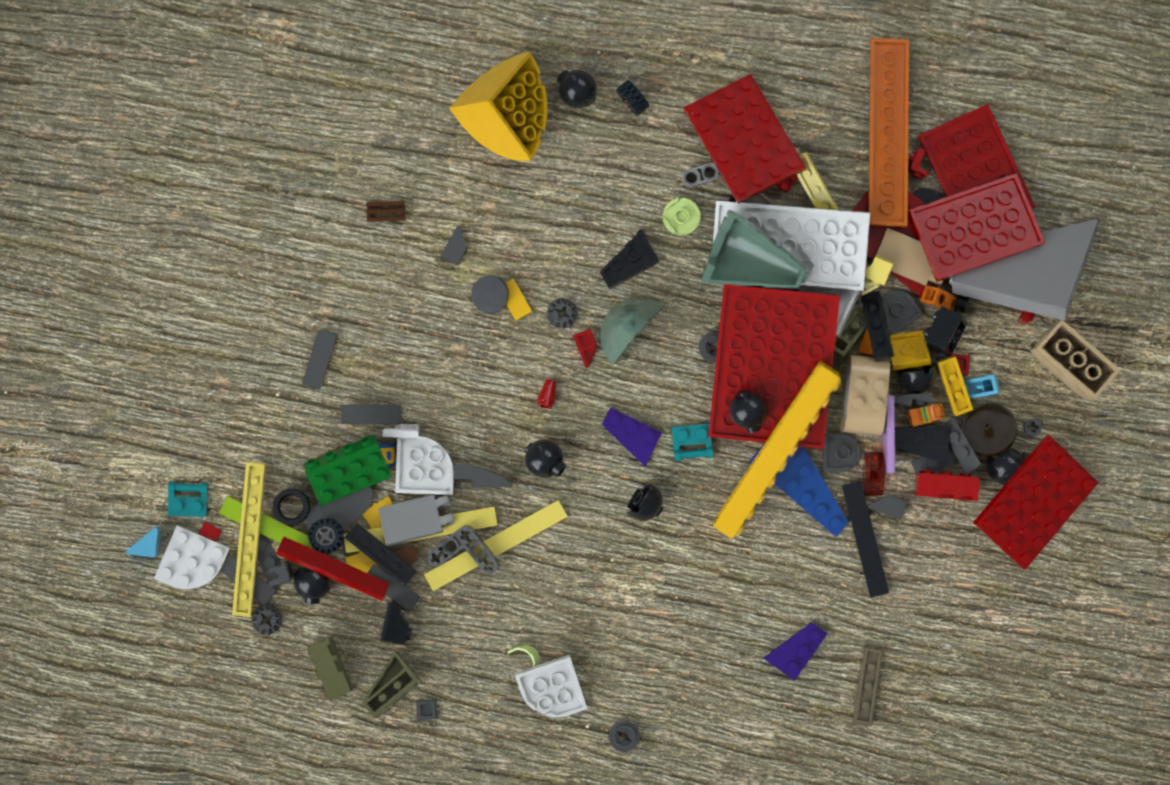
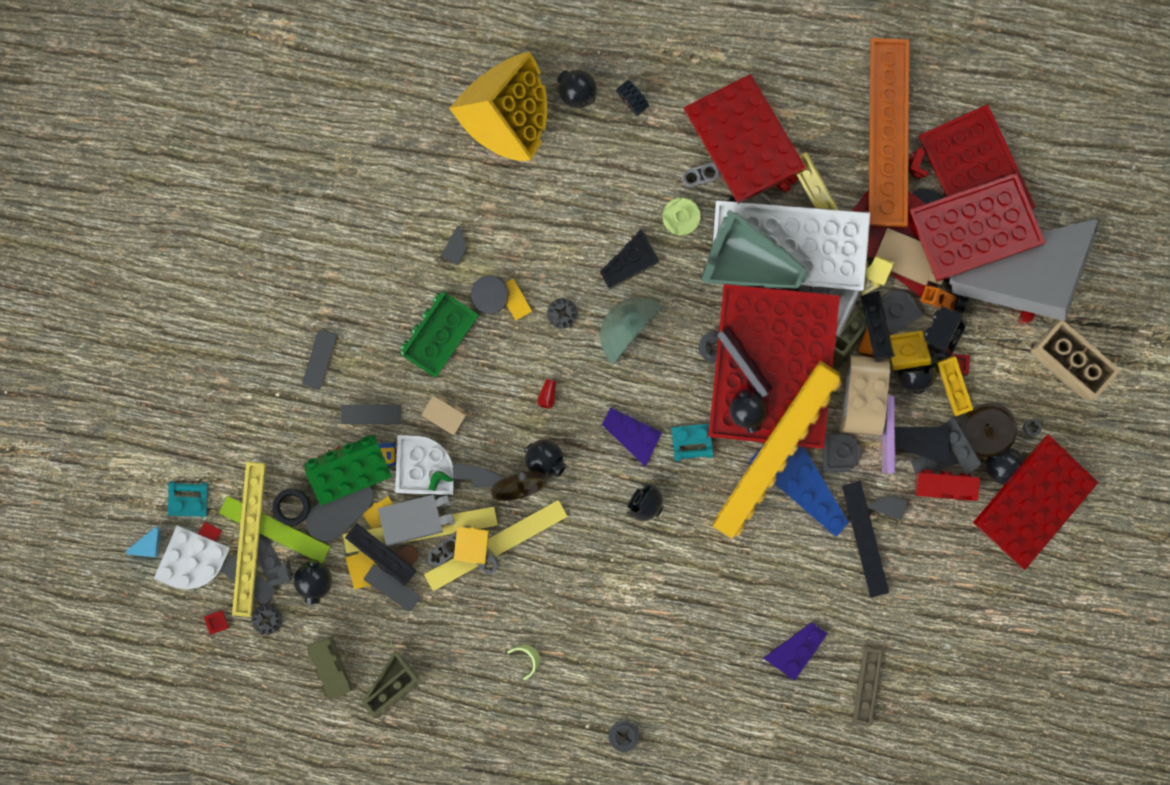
(216, 622): none -> red tile
(321, 541): black wheel -> none
(332, 568): red tile -> none
(385, 211): reddish brown tile -> none
(395, 625): black slope -> none
(403, 430): white tile -> none
(426, 709): dark grey tile -> none
(436, 477): none -> green animal
(438, 334): none -> green bracket
(444, 415): none -> tan brick
(471, 545): none -> yellow piece
(518, 486): none -> dark brown piece
(552, 688): white plate -> none
(586, 345): red tile -> none
(744, 361): none -> black tile
(873, 473): clear red slope -> none
(906, 400): dark grey slope -> none
(925, 414): orange leg -> none
(982, 386): medium azure slope -> none

